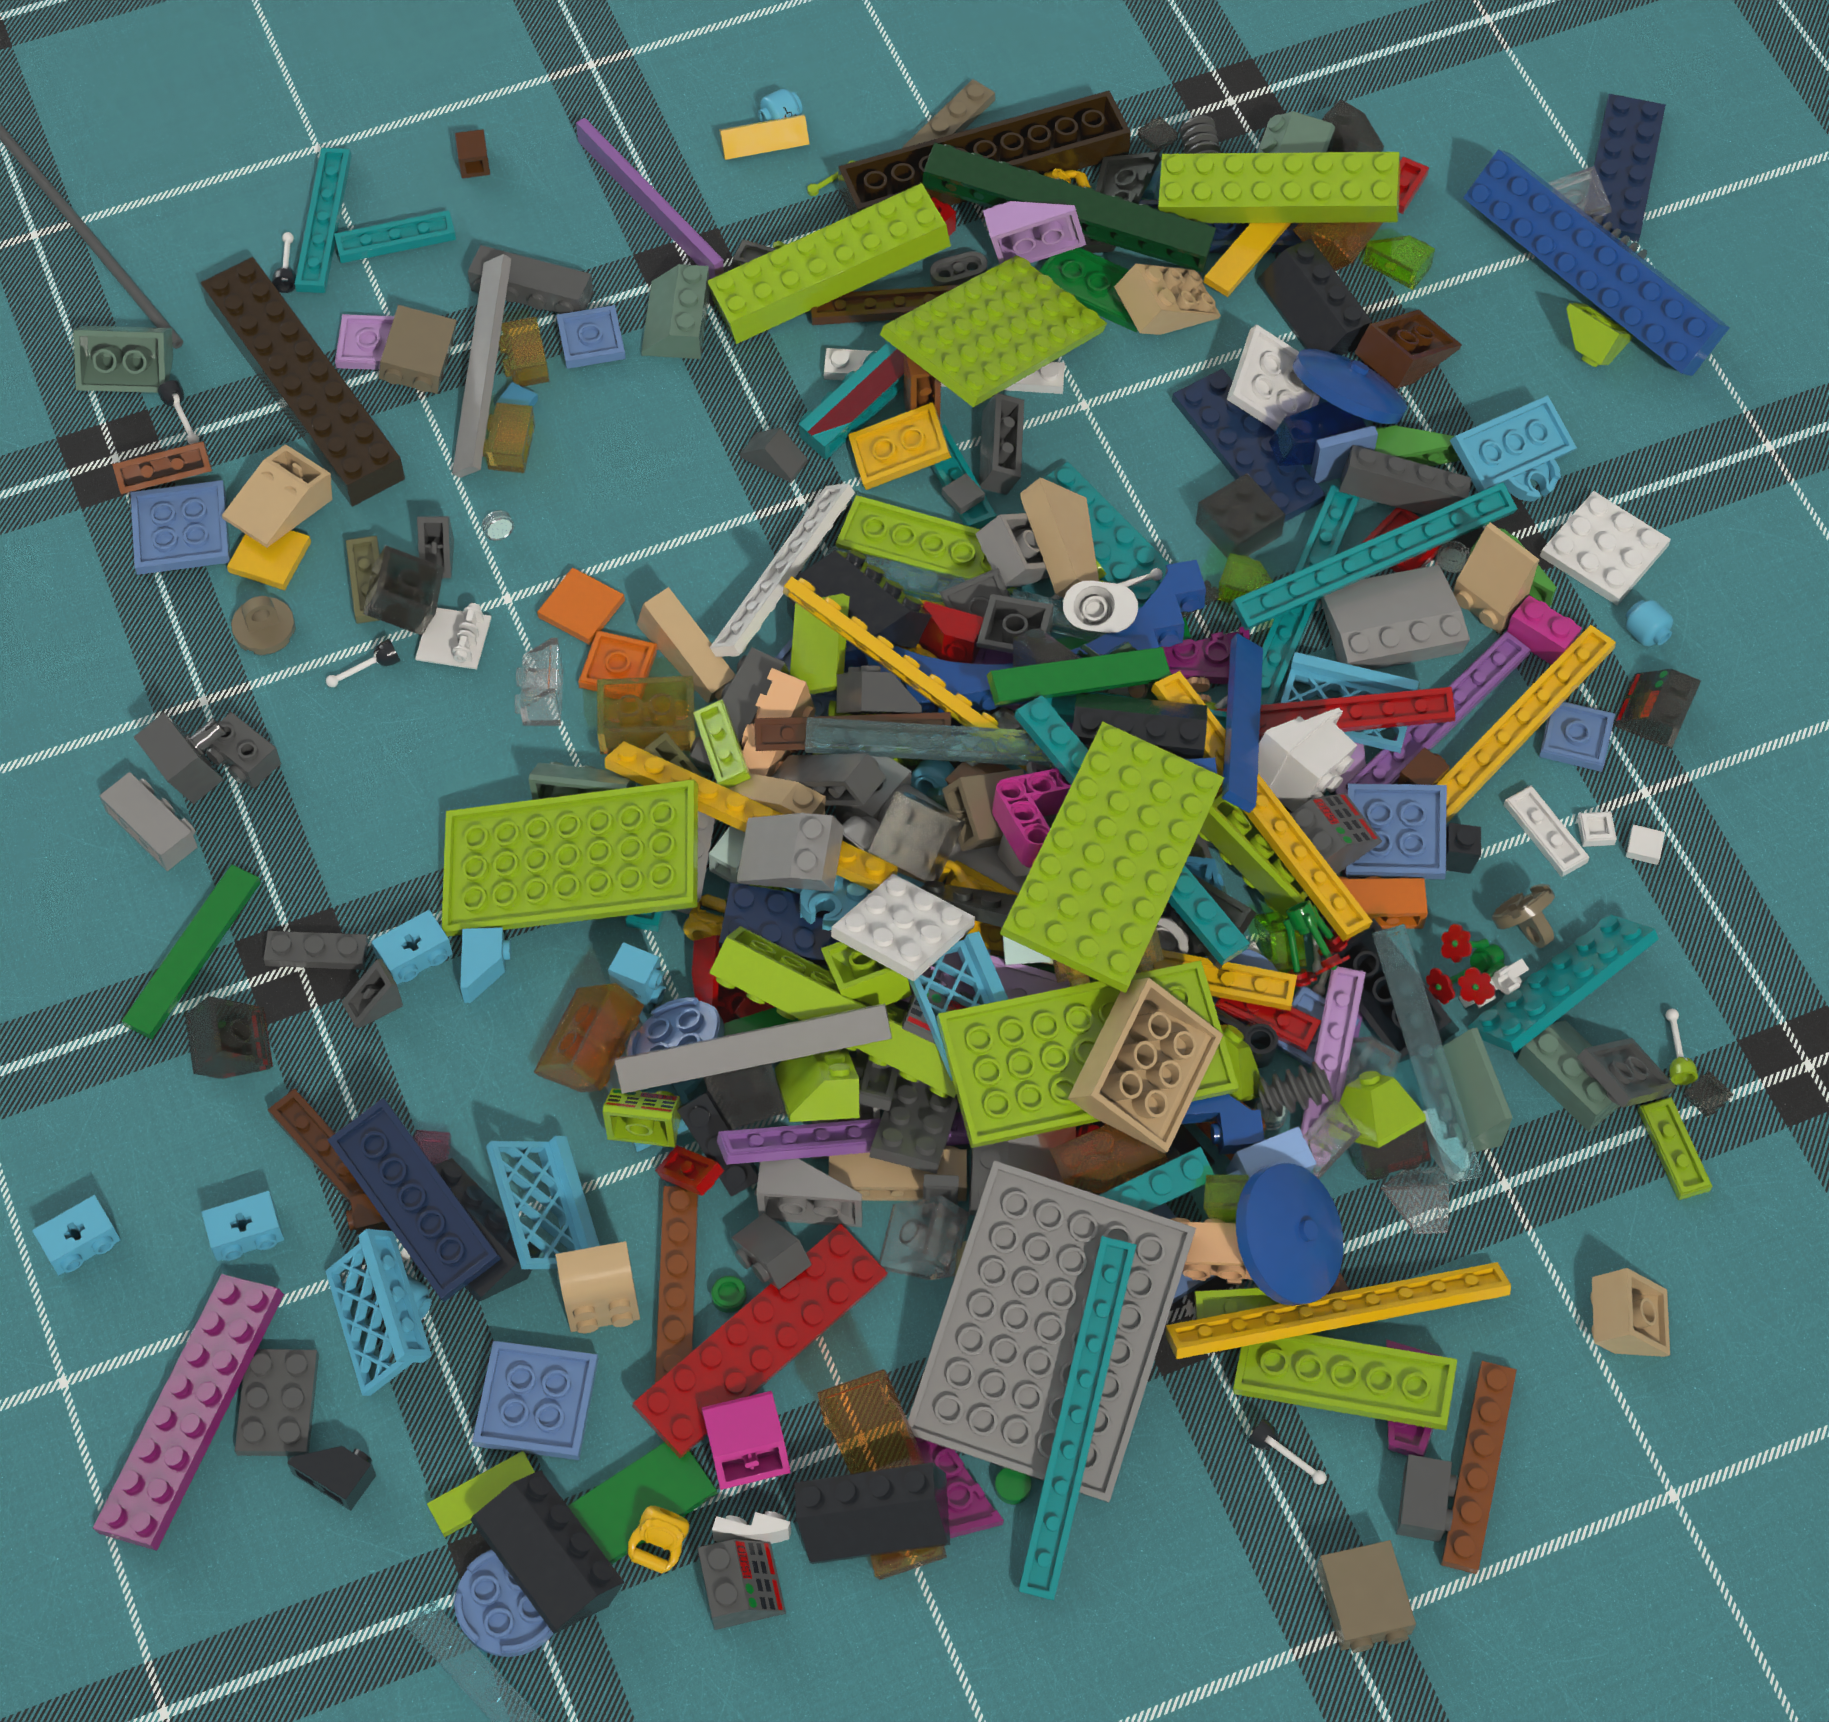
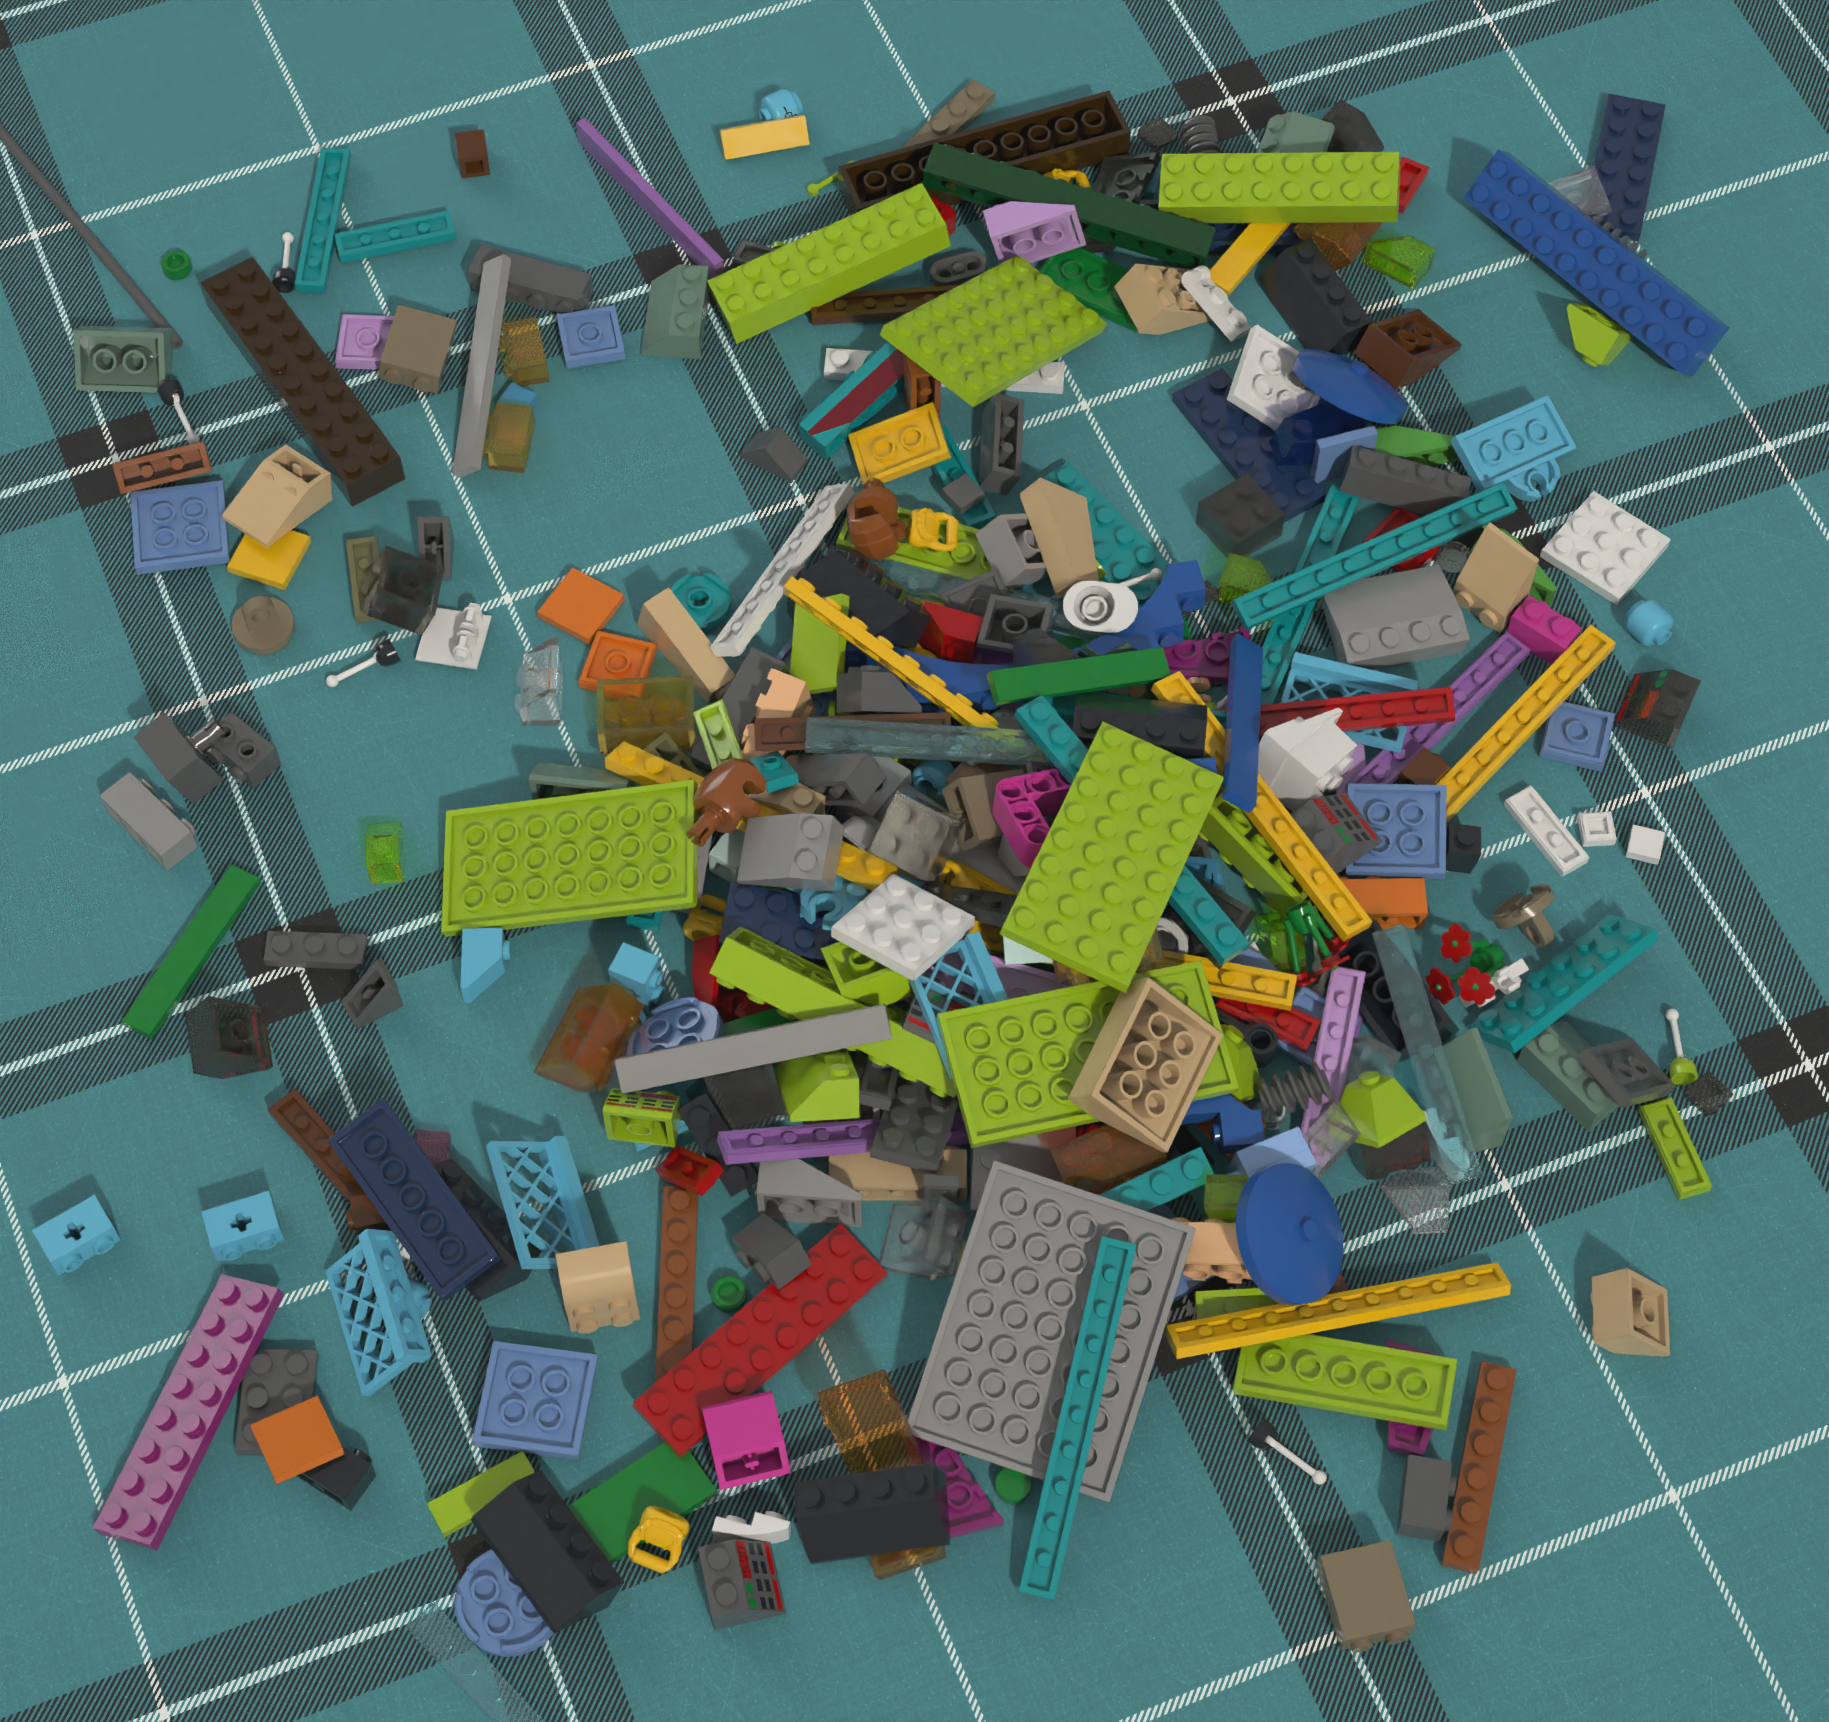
(176, 265): none -> green tile
(297, 1439): none -> orange tile
(385, 852): none -> clear neon green slope
(420, 934): medium azure brick -> none
(497, 525): tile -> none
(713, 590): none -> teal plate
(722, 798): none -> dark orange piece
(776, 771): none -> teal plate
(874, 521): none -> dark orange piece
(923, 530): none -> yellow piece
(1215, 303): none -> white plate

